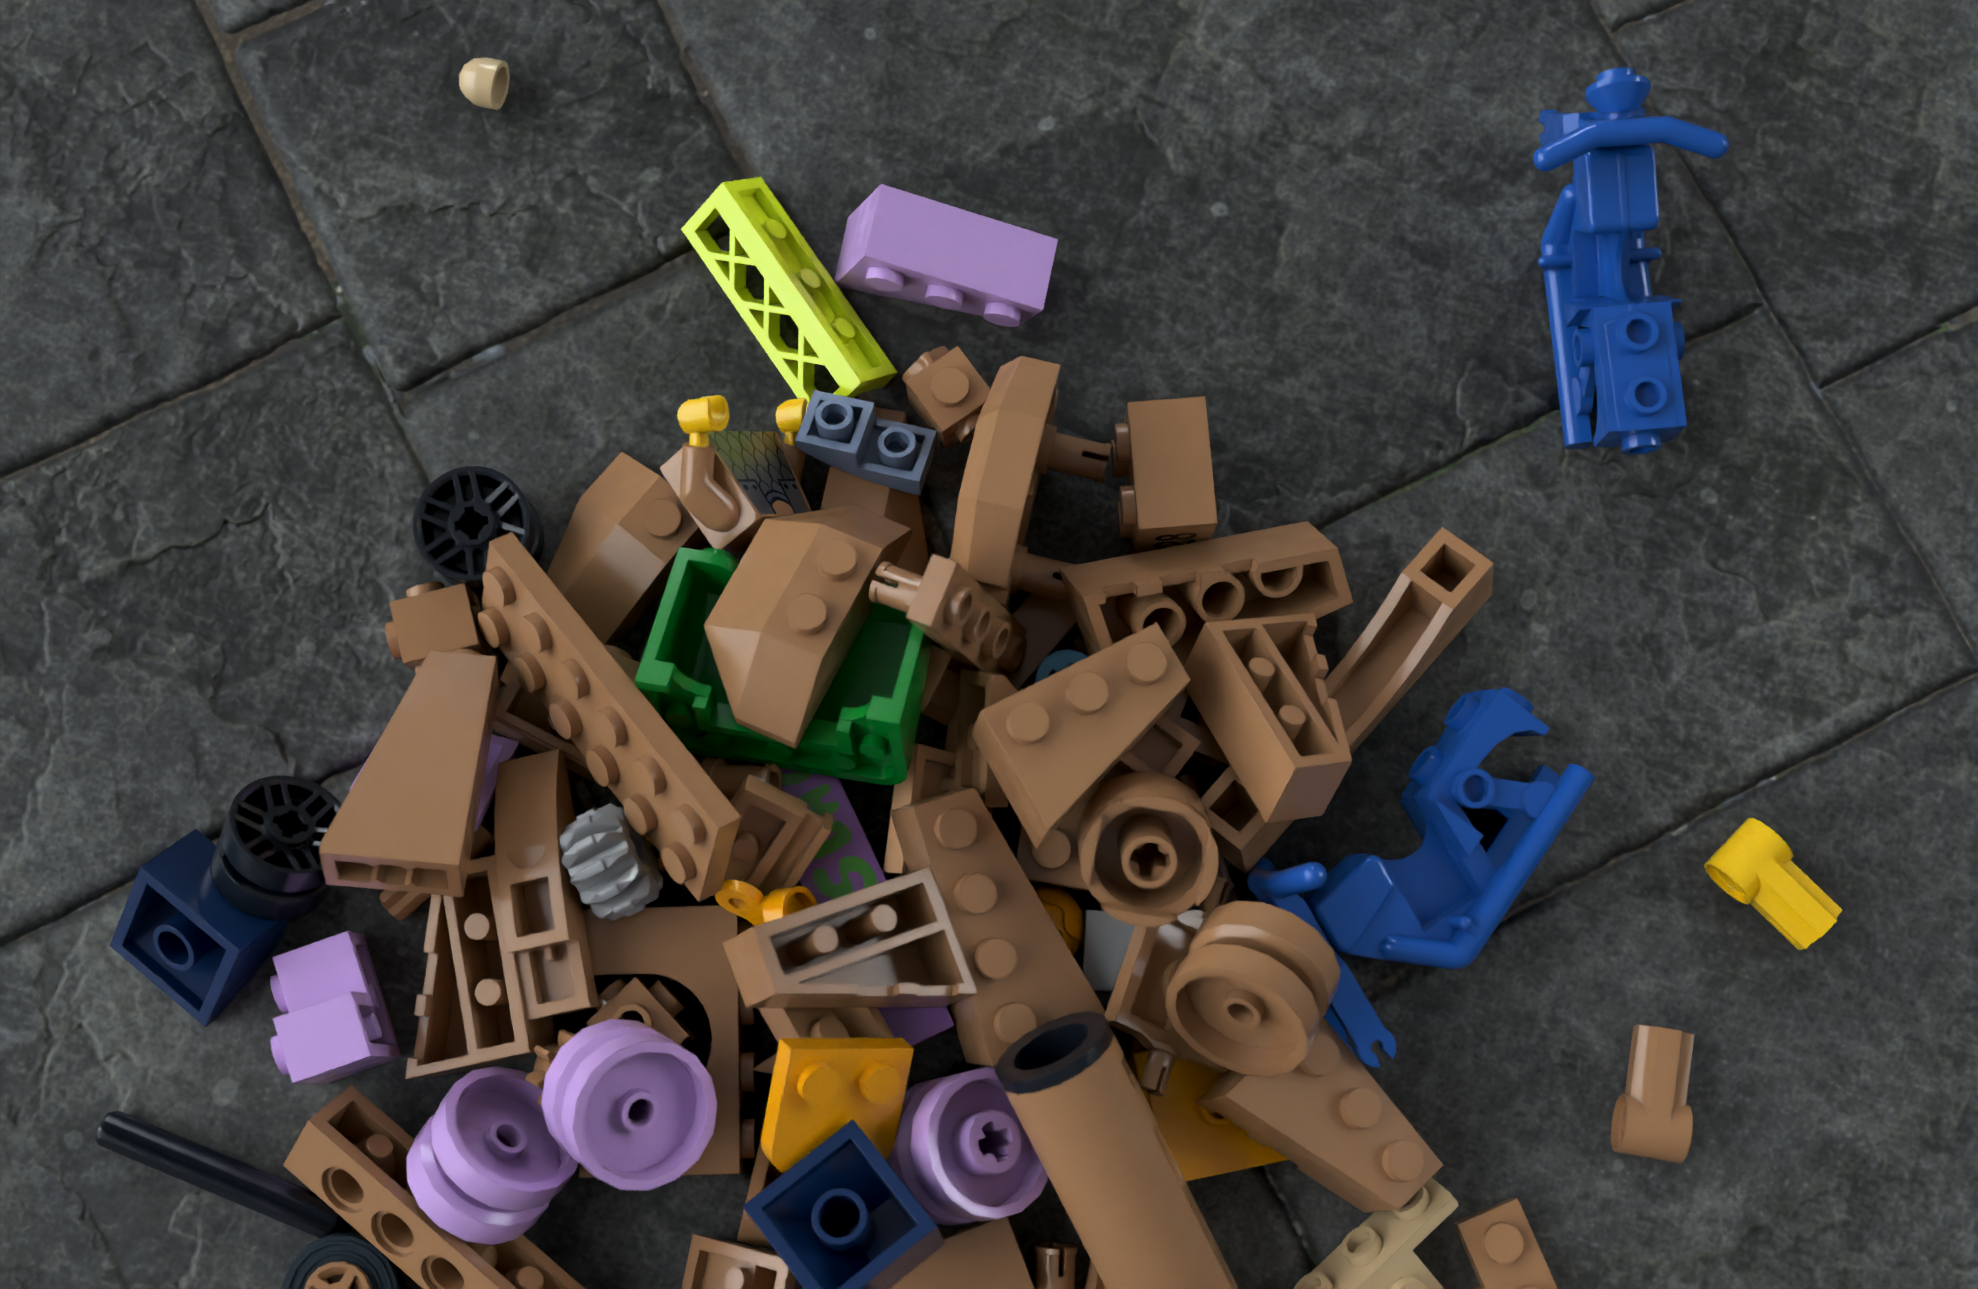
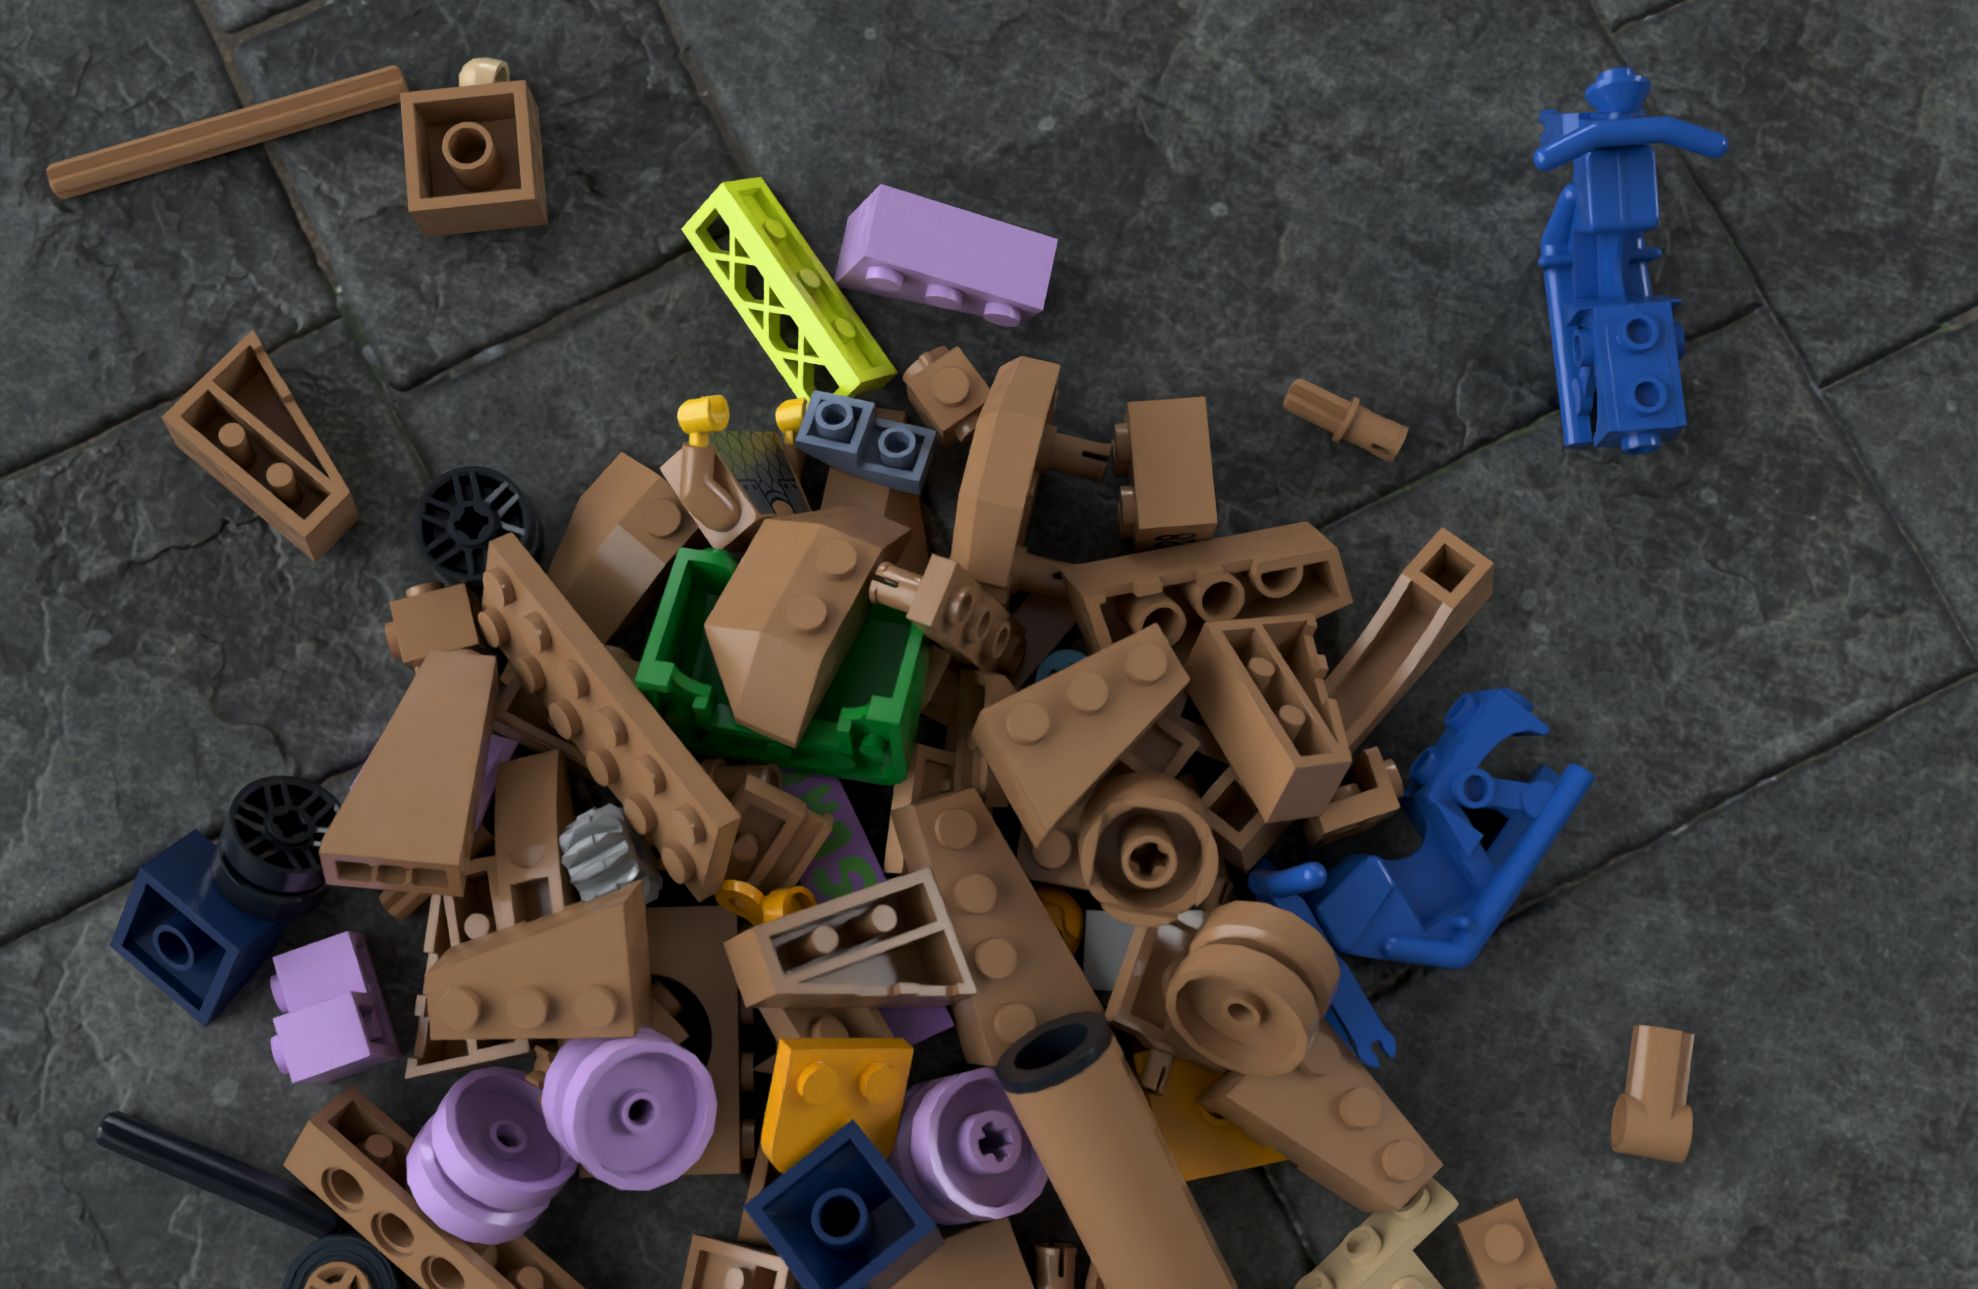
(226, 132): none -> medium nougat axle
(261, 448): none -> medium nougat wedge
(473, 158): none -> medium nougat brick
(549, 977): none -> medium nougat wedge
(1346, 419): none -> medium nougat axle
(1359, 805): none -> medium nougat bracket
(1758, 870): yellow piece -> none

